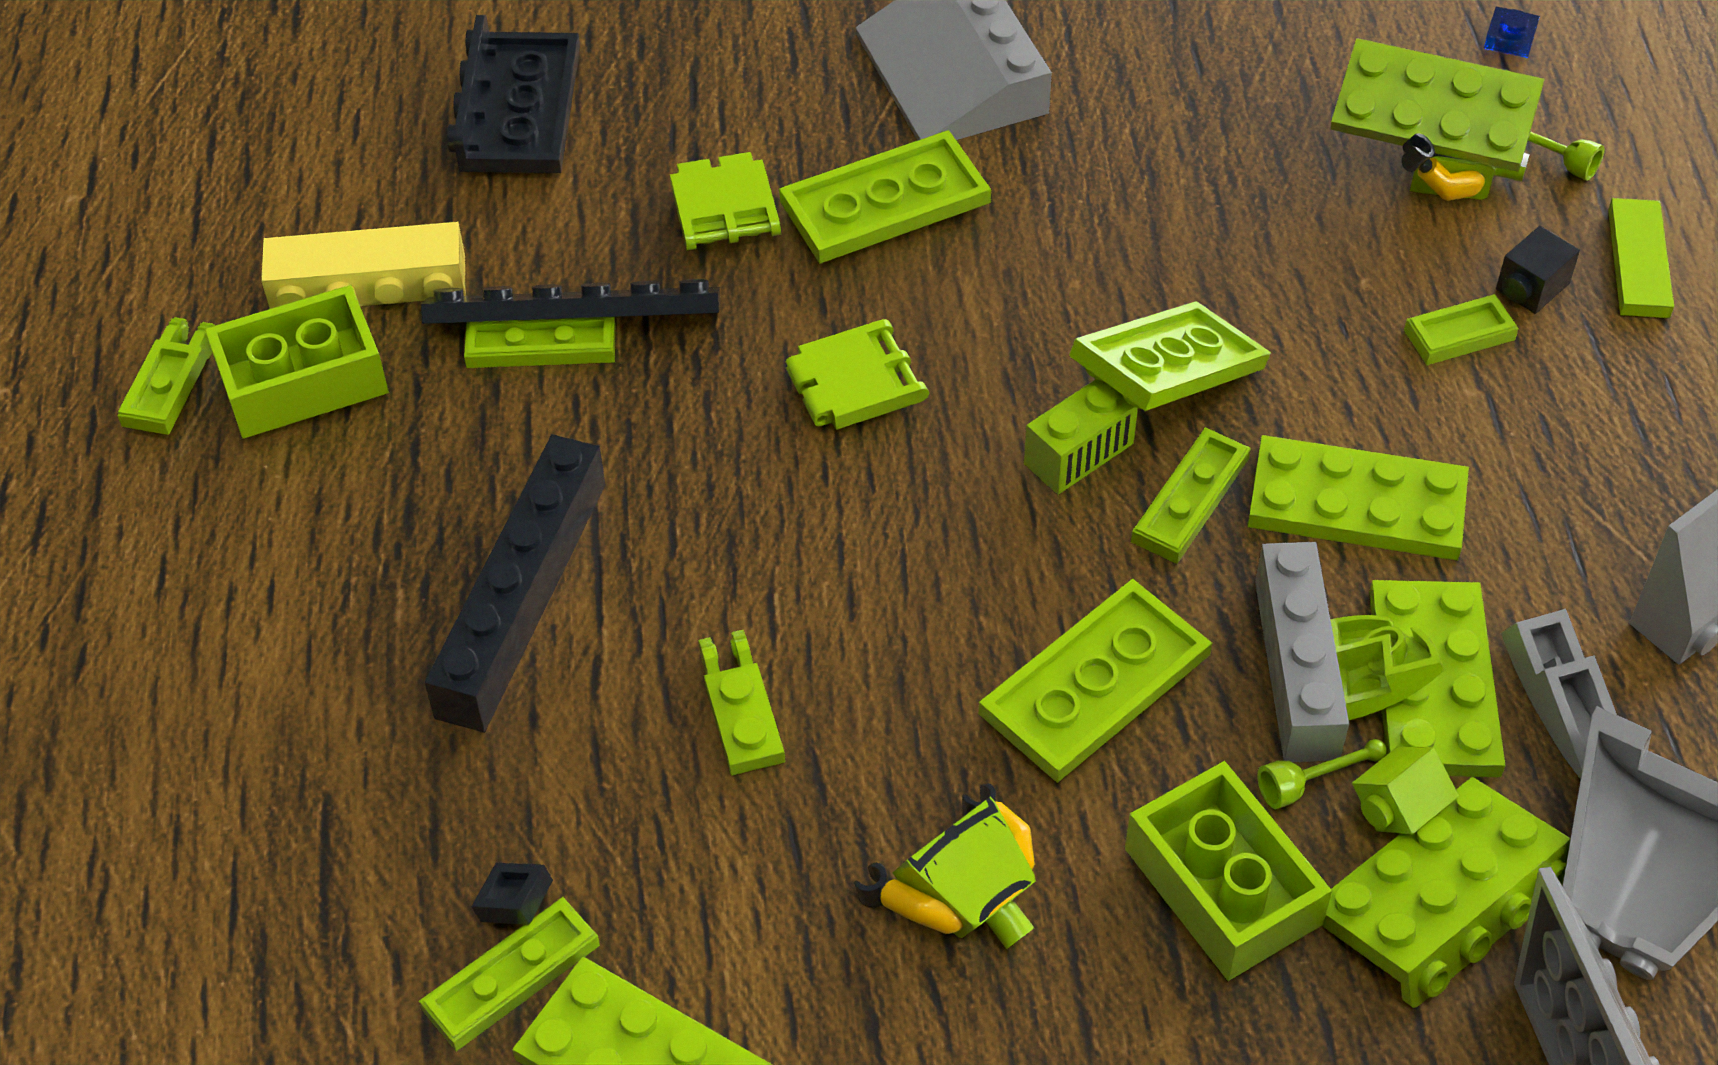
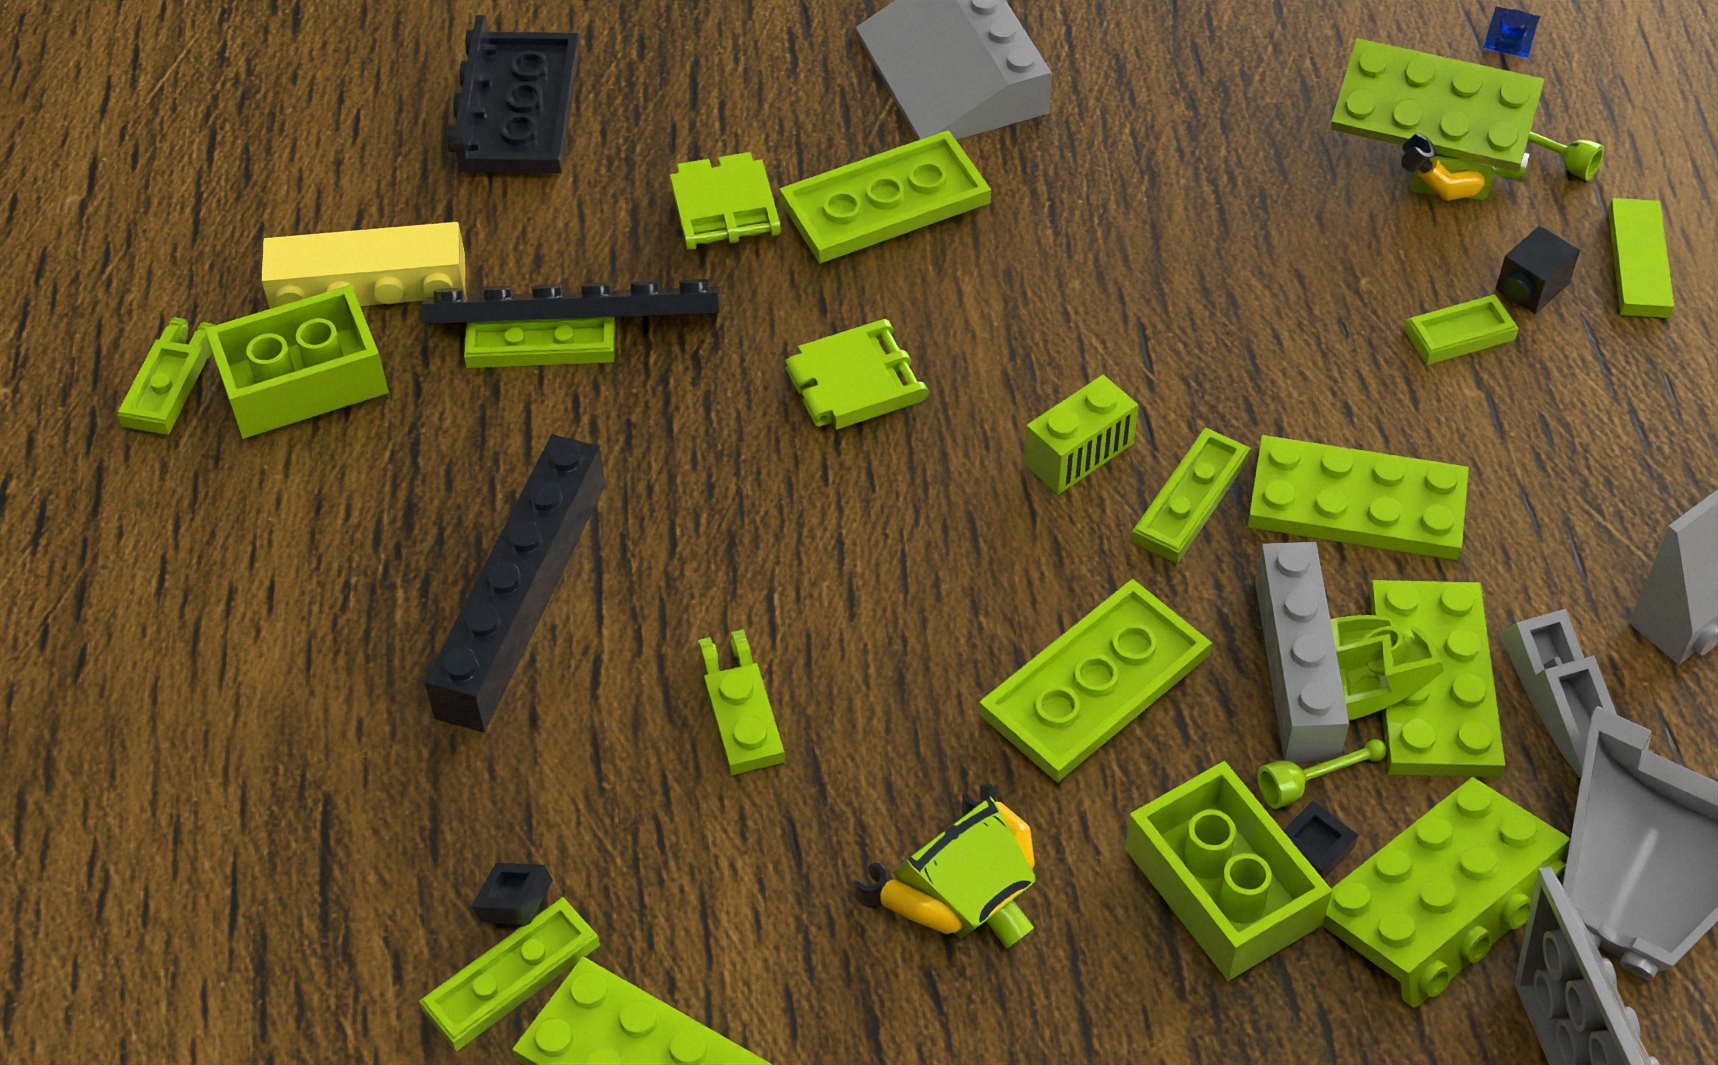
(1169, 355): lime plate -> none
(1321, 838): none -> black plate
(1404, 790): lime brick -> none

